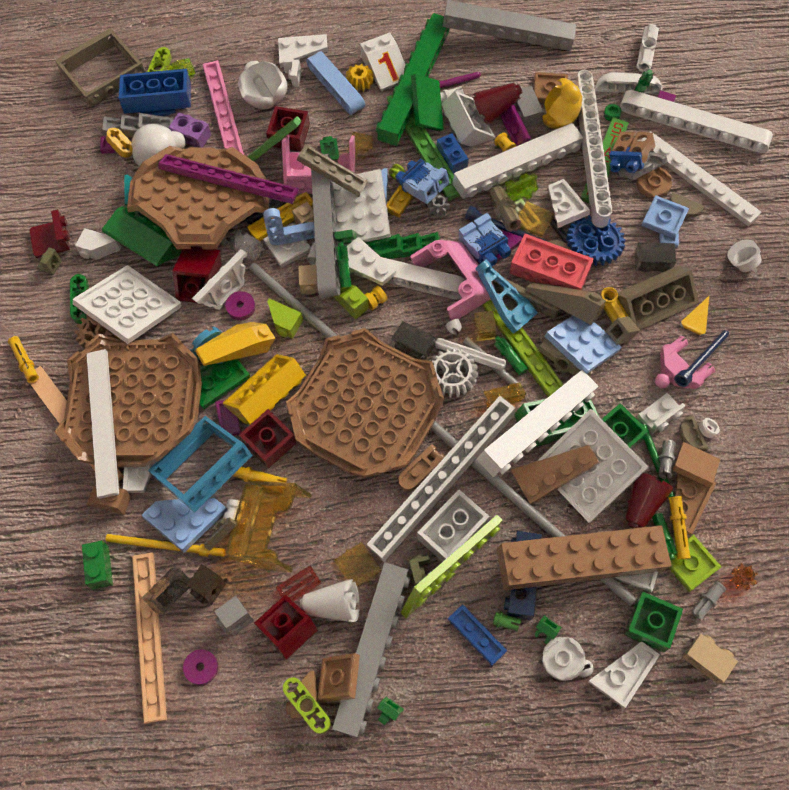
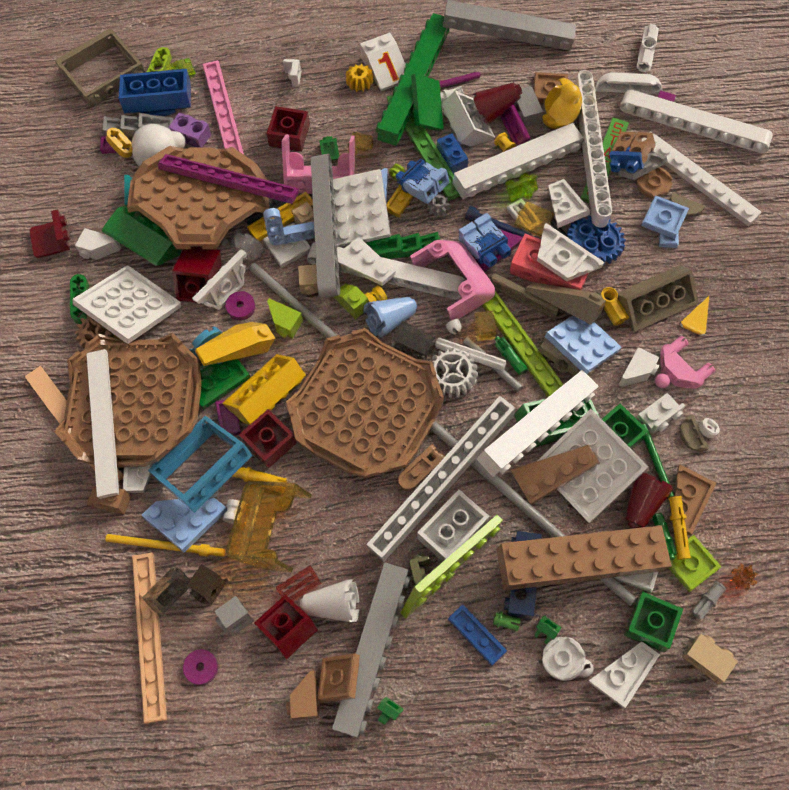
(30, 373): yellow pin -> none
(49, 261): olive bracket -> none
(97, 565): green brick -> none
(220, 530): dark tan tile -> none
(262, 84): white piece -> none
(291, 696): lime beam -> none
(293, 124): bright green tile -> none
(301, 46): white wing -> none
(332, 170): dark tan tile -> none
(335, 83): light blue beam -> none
(343, 265): green piece -> none
(345, 236): green plate -> none
(358, 564): clear yellow piece -> none
(388, 314): none -> light blue cone
(504, 208): dark tan piece -> none
(512, 393): clear yellow hinge -> none
(521, 313): dark azure plate -> none
(565, 256): none -> white wing
(612, 111): green tile -> none
(622, 330): dark tan brick -> none
(640, 368): none -> white slope
(644, 81): green piece -> none
(654, 257): clear smoke brick -> none
(667, 459): light grey pin -> none
(684, 377): dark blue piece -> none
(696, 464): medium nougat tile -> none
(745, 255): white piece -> none

